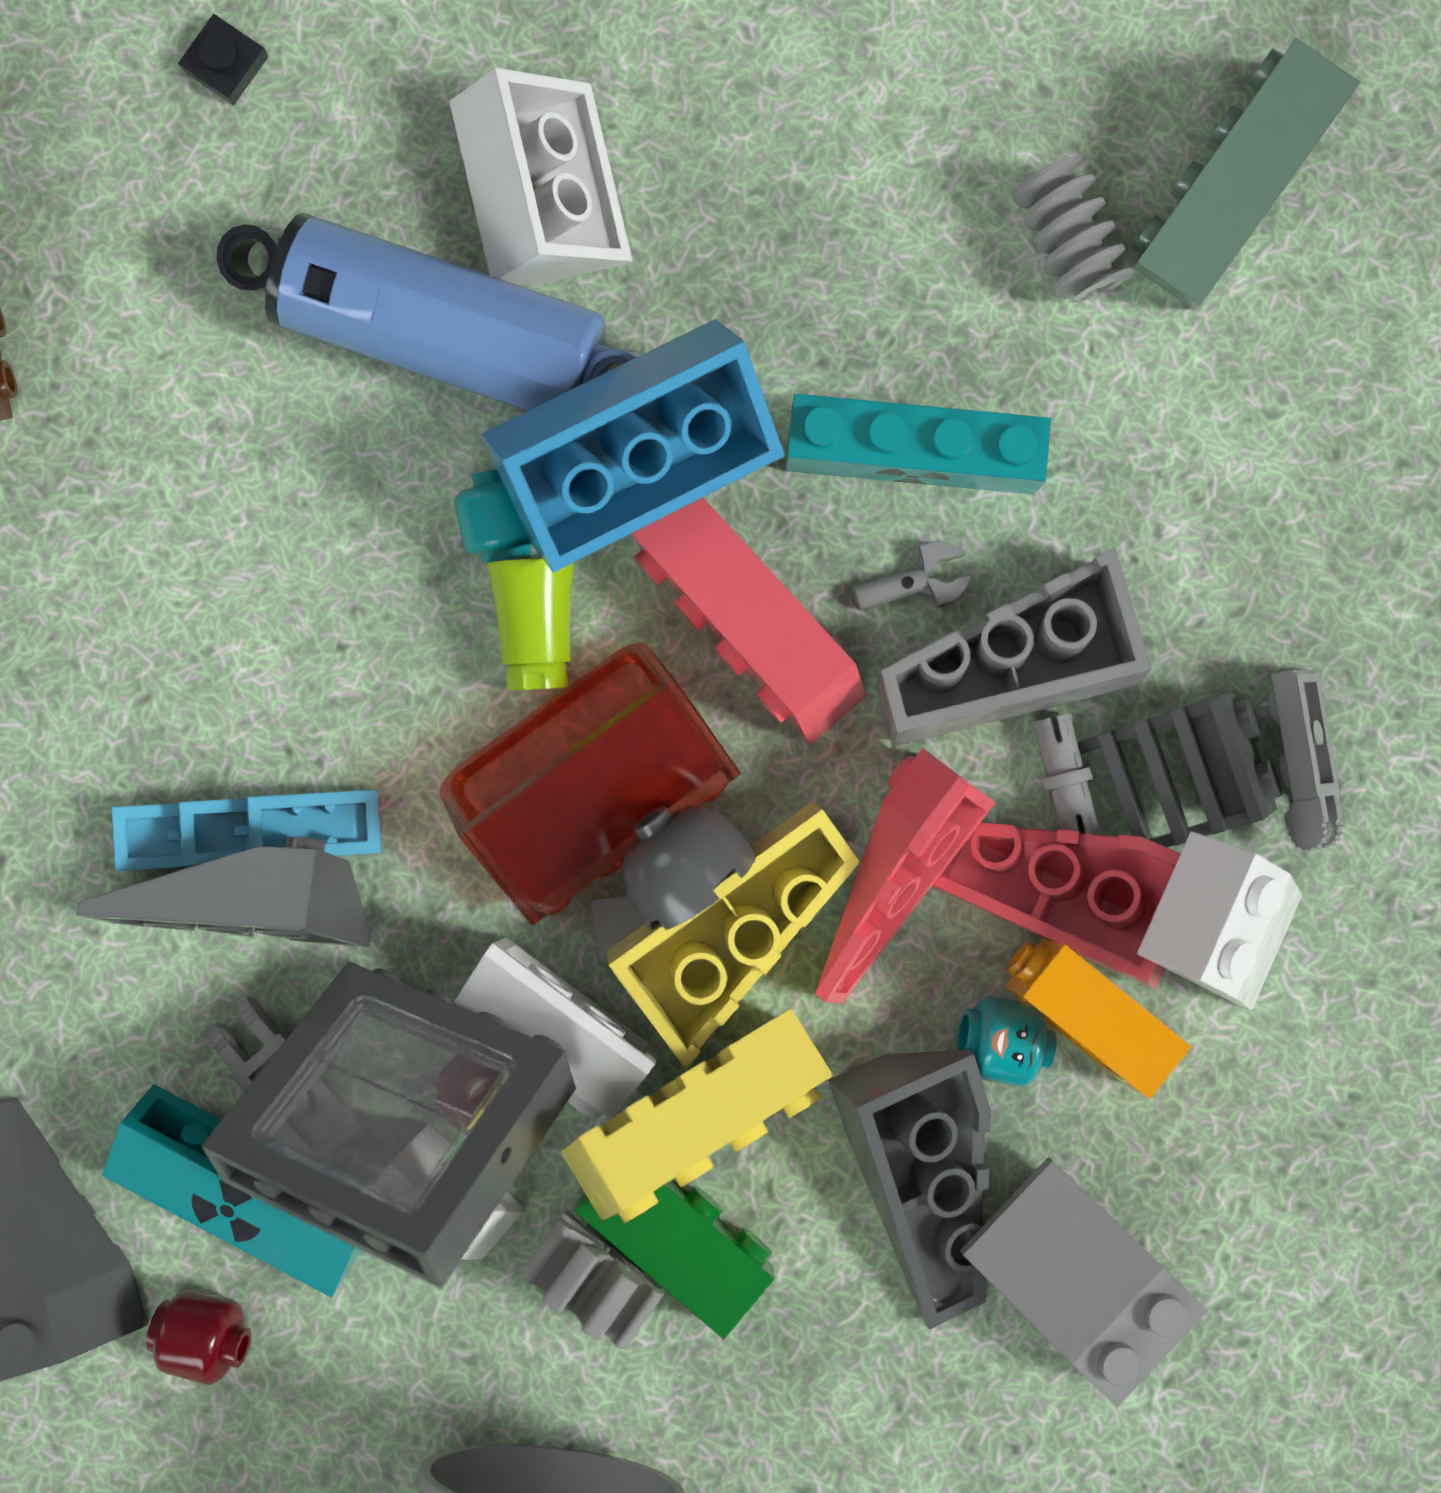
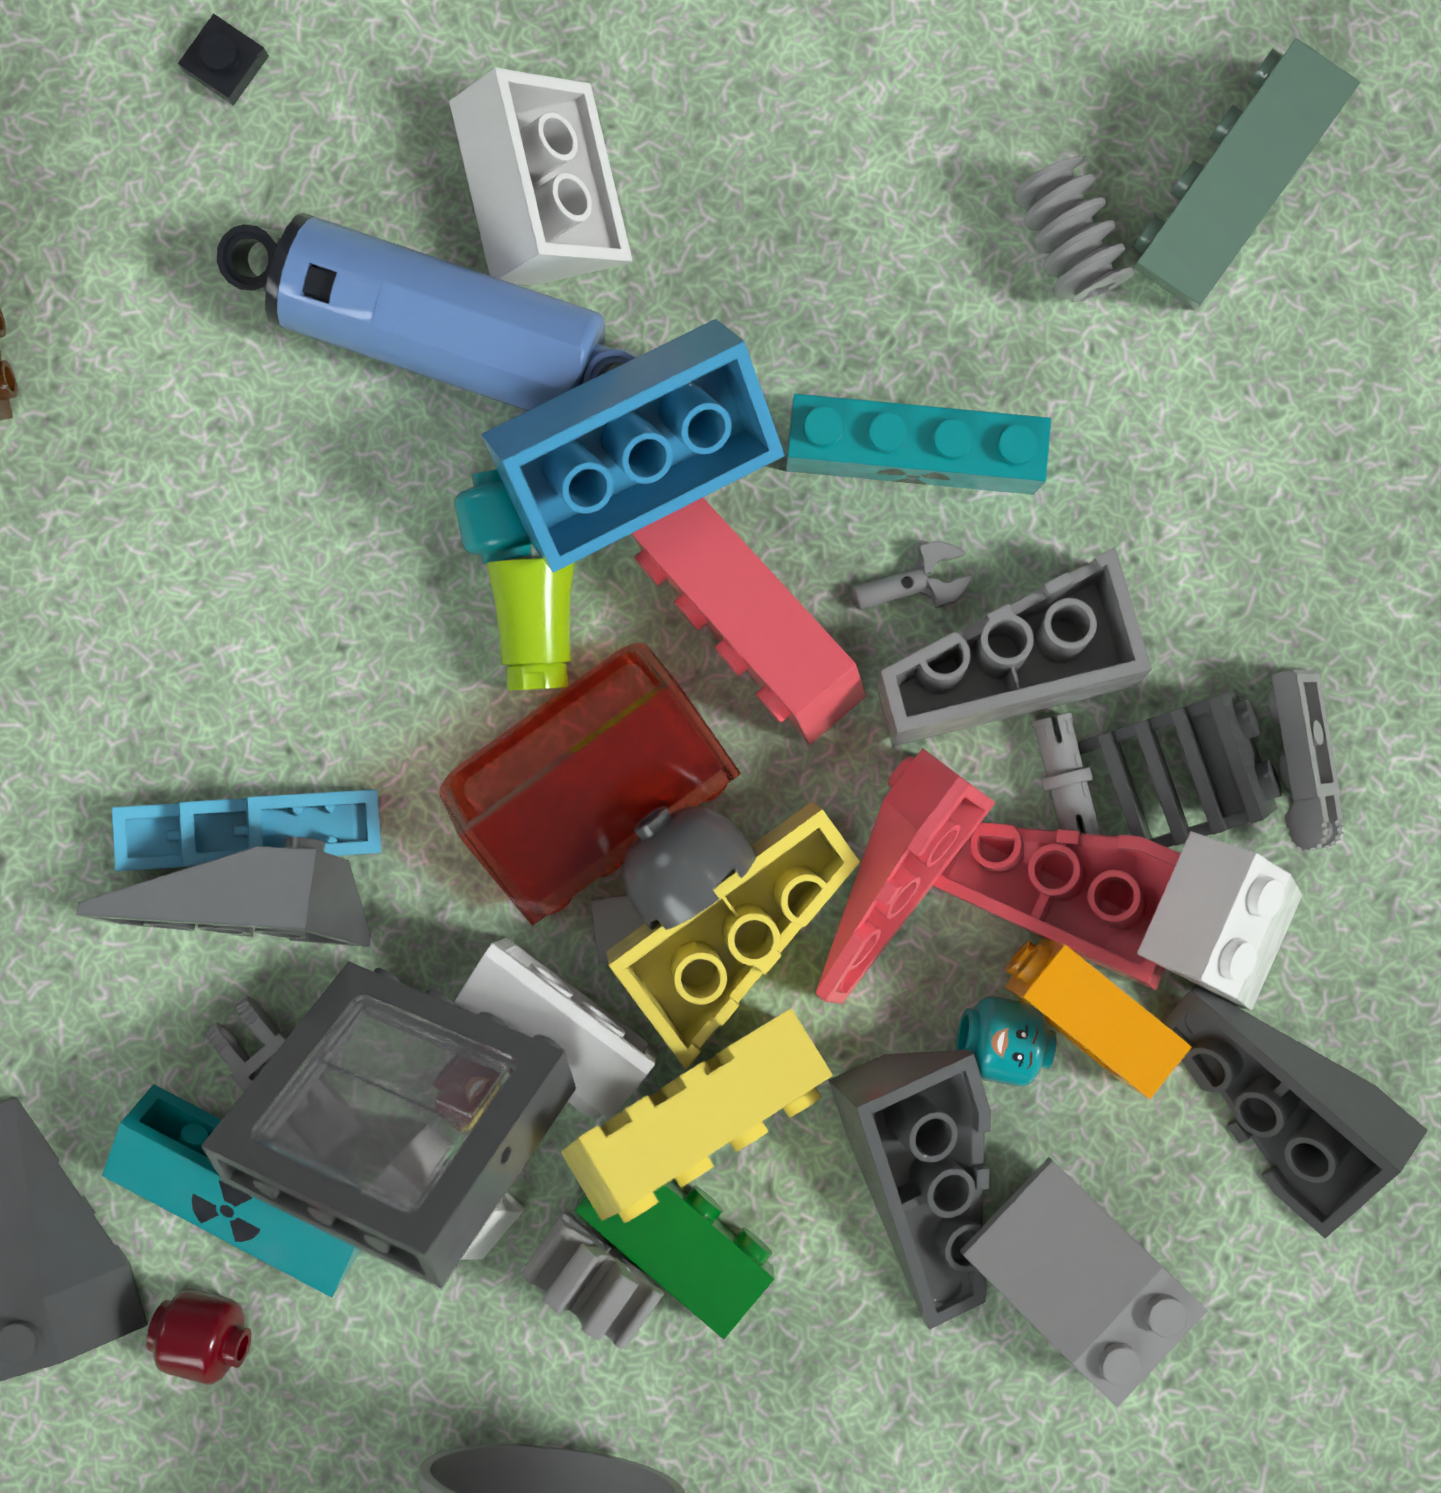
(1315, 1122): none -> dark grey wedge

